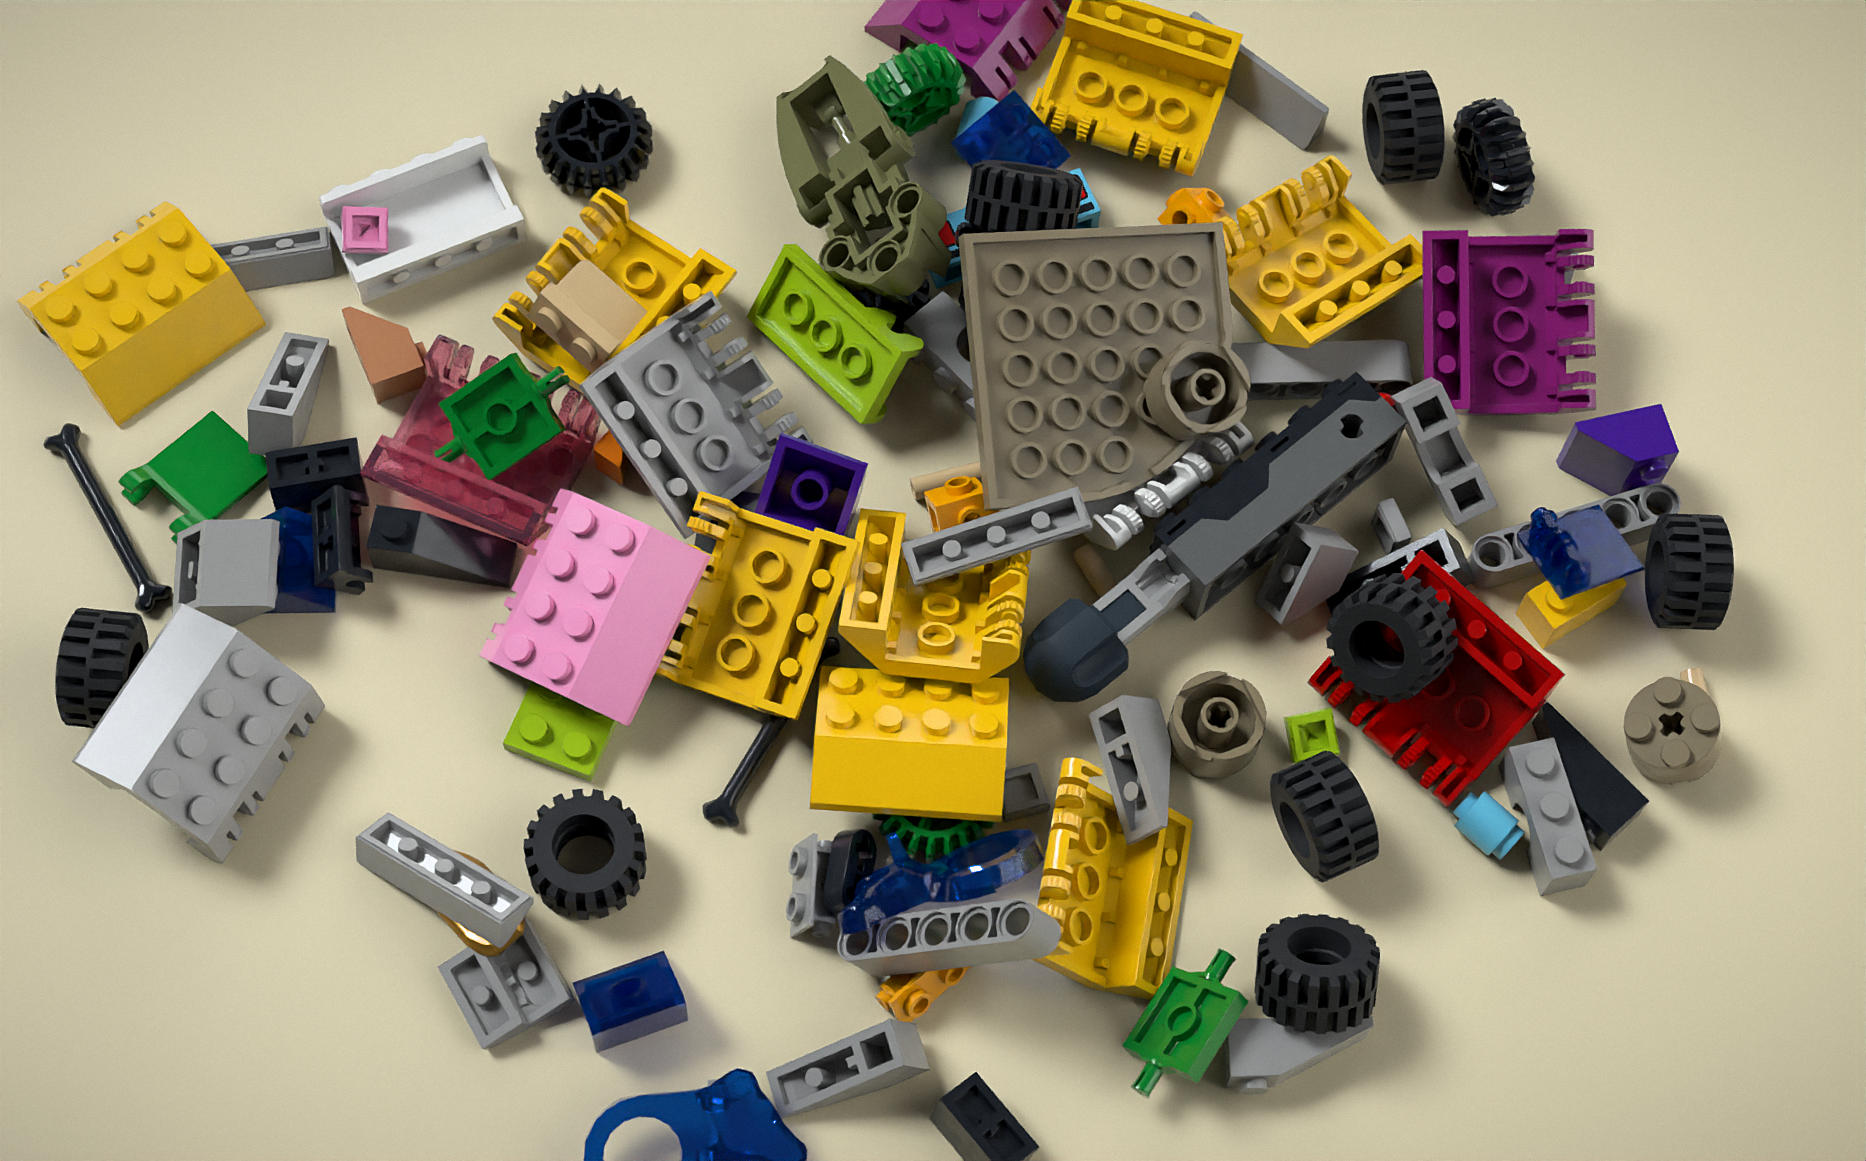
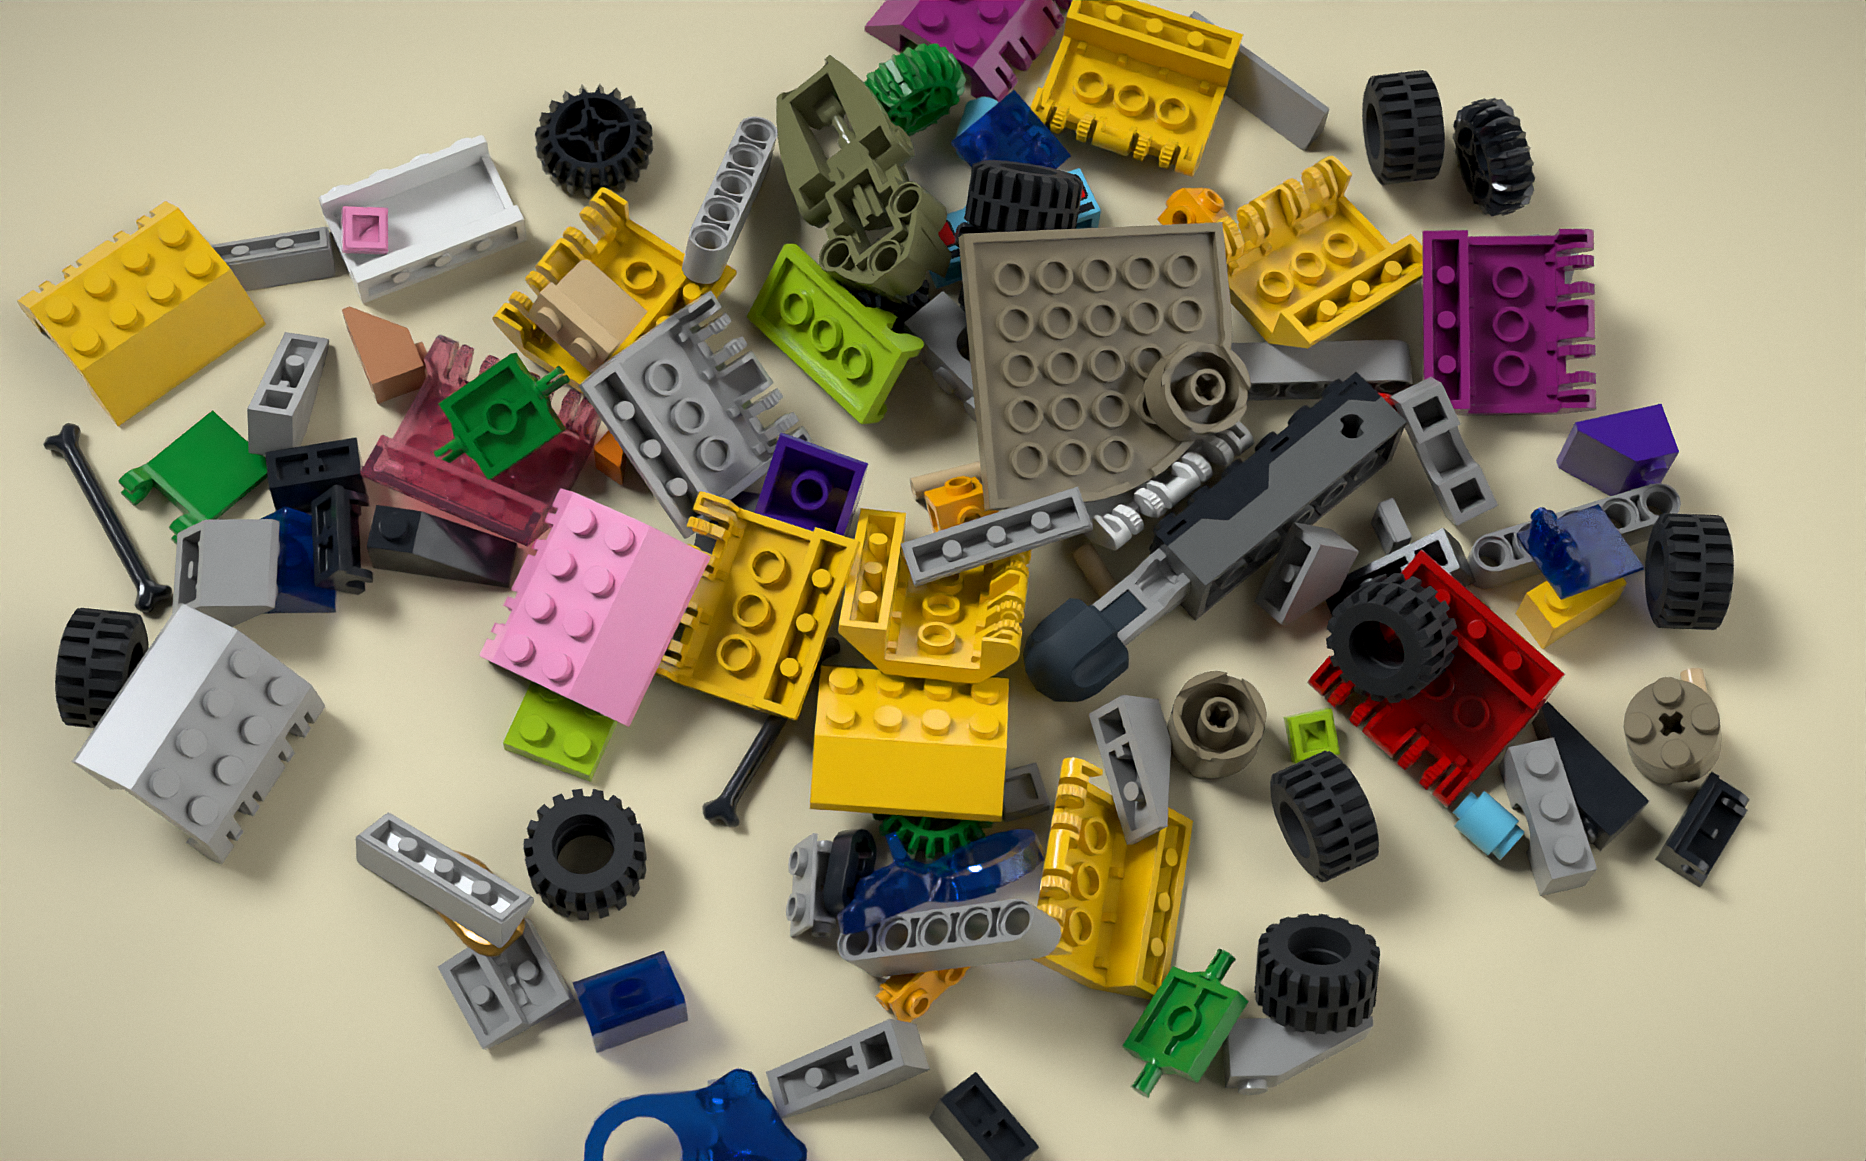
(729, 200): none -> light grey beam
(1704, 830): none -> black hinge

